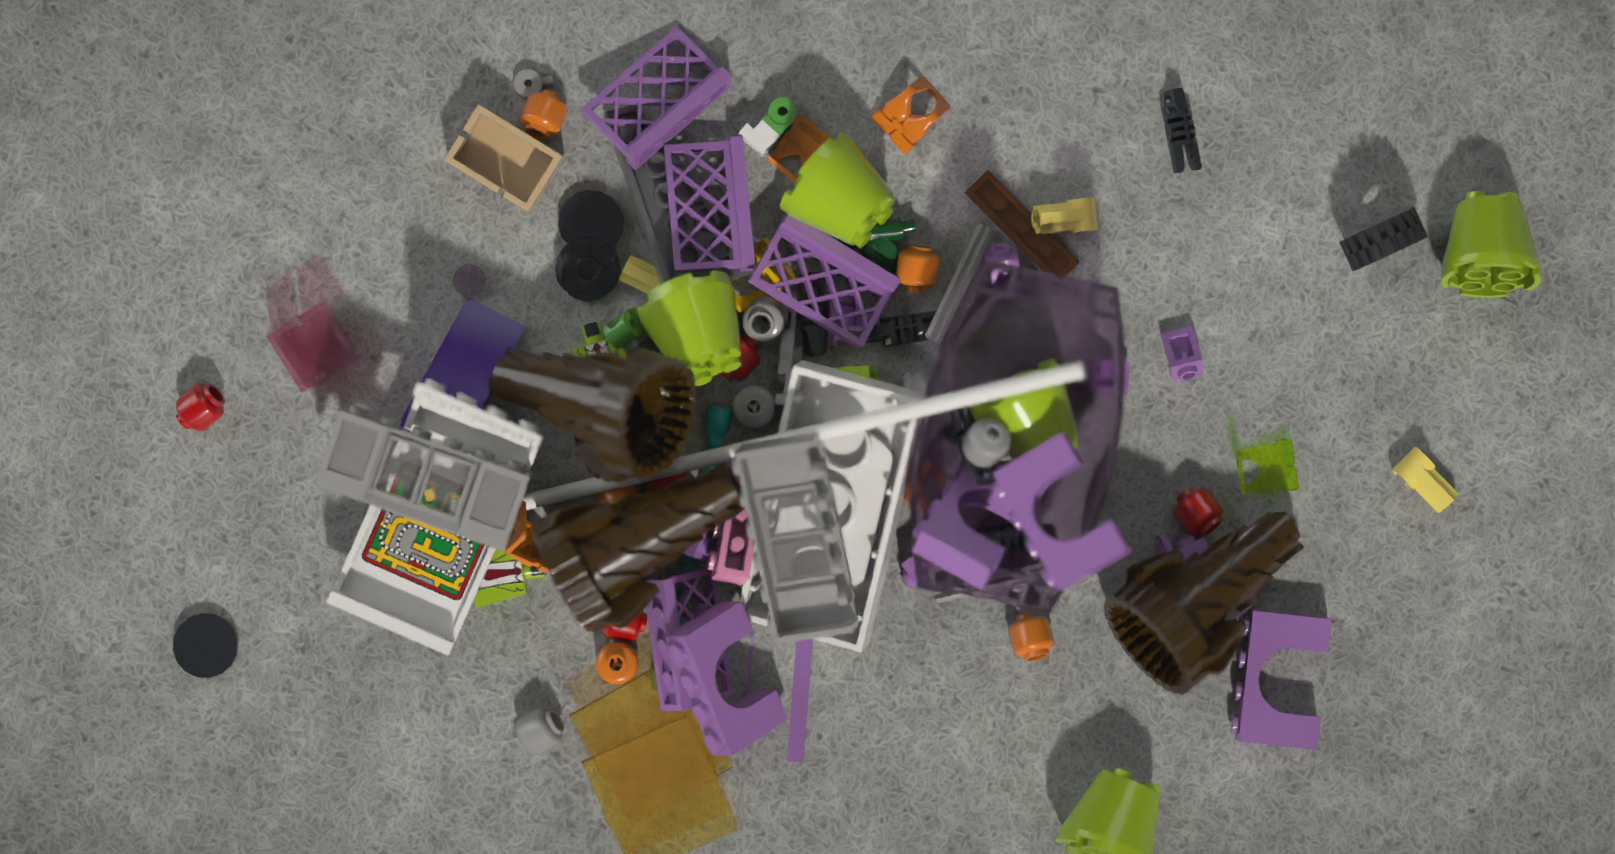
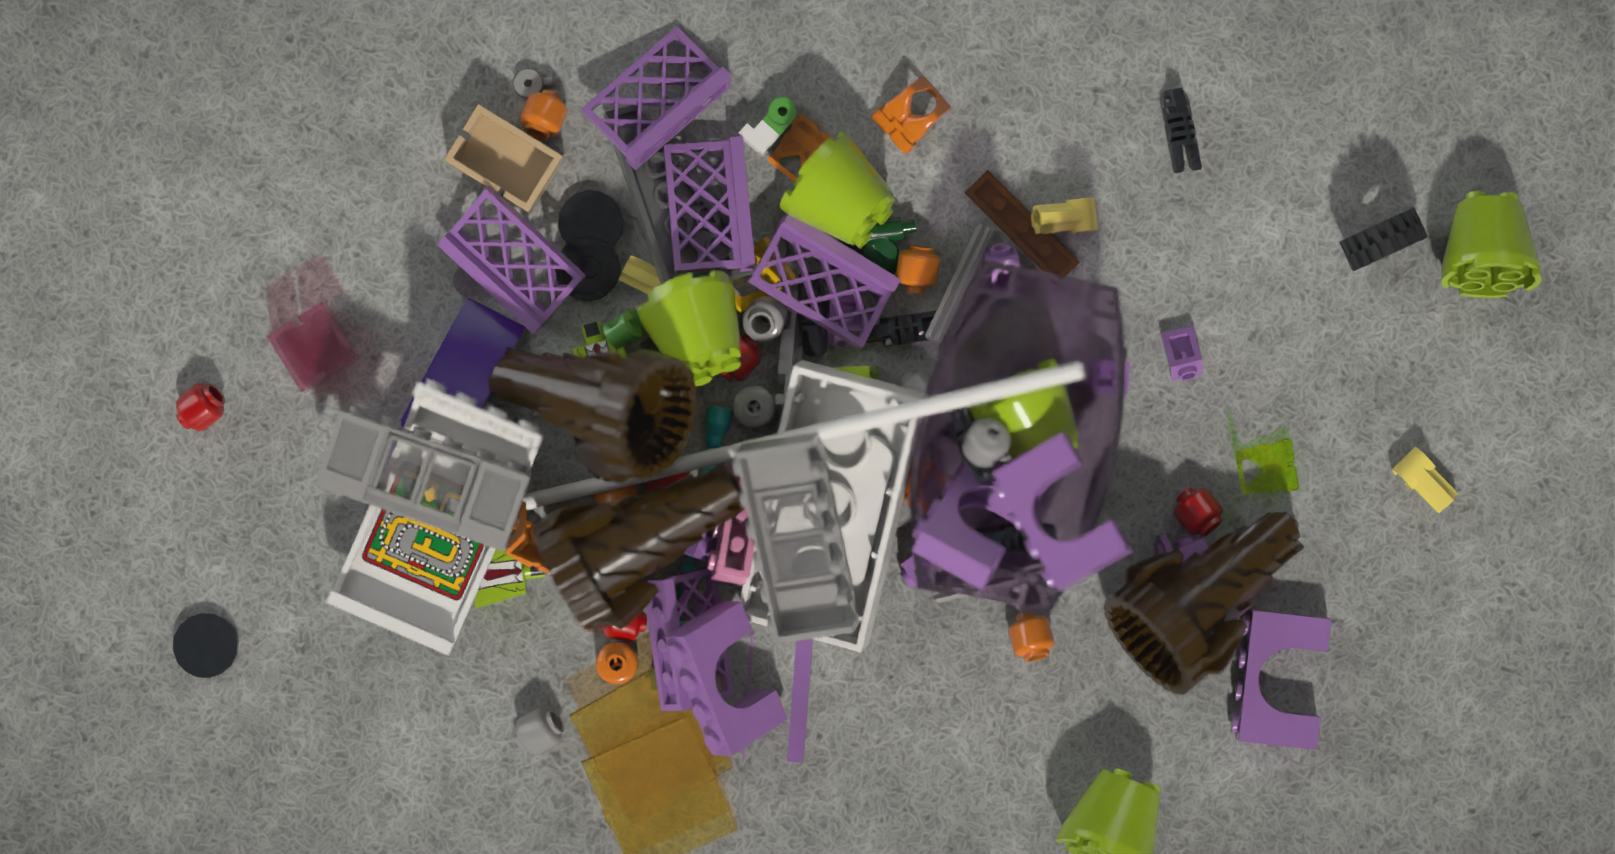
(500, 282): none -> medium lavender fence

